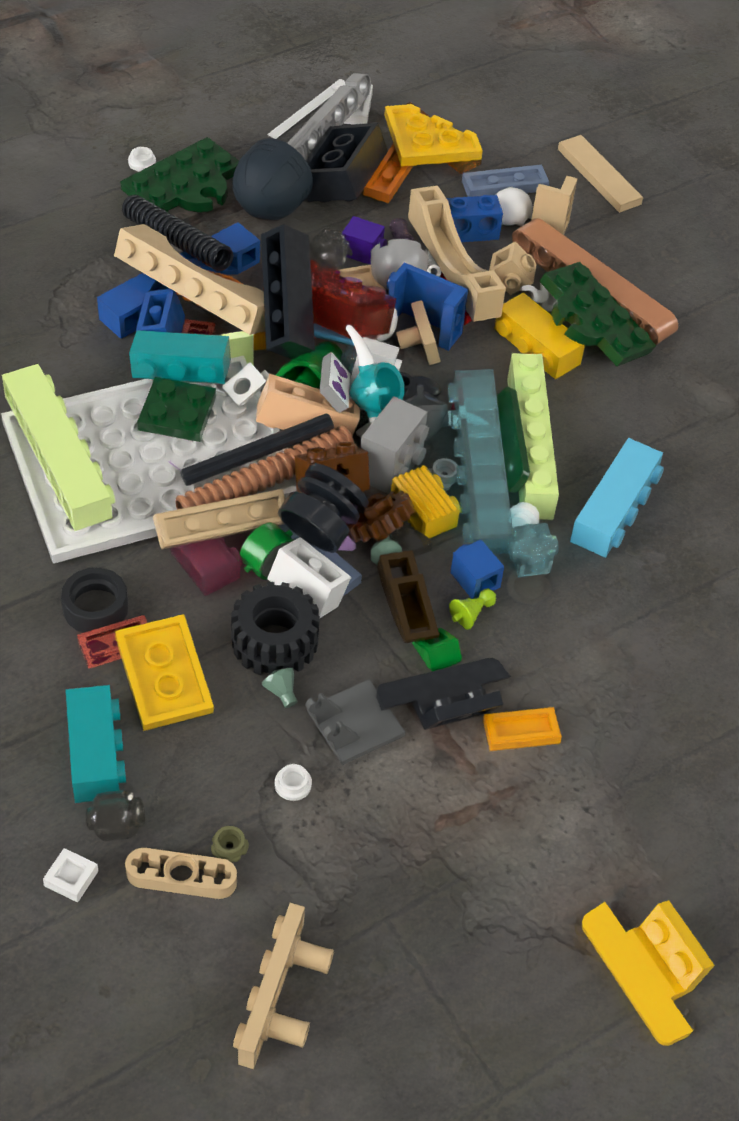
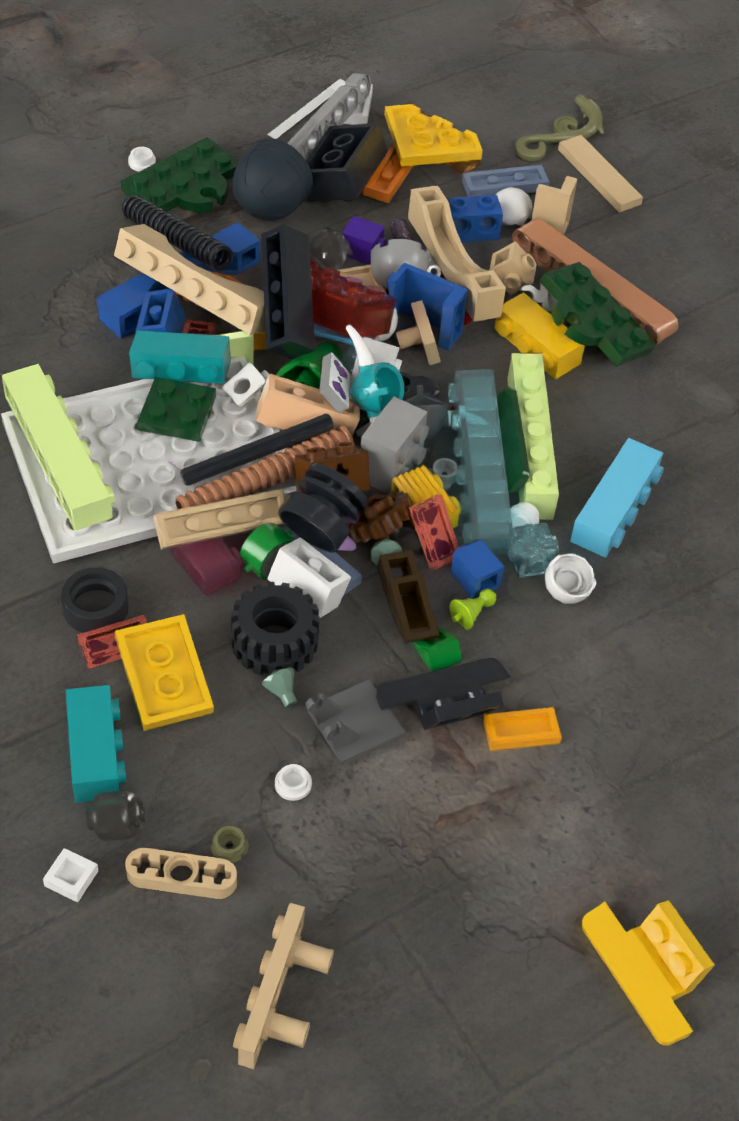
(434, 531): none -> clear red tile
(564, 128): none -> olive plant
(570, 578): none -> white hair

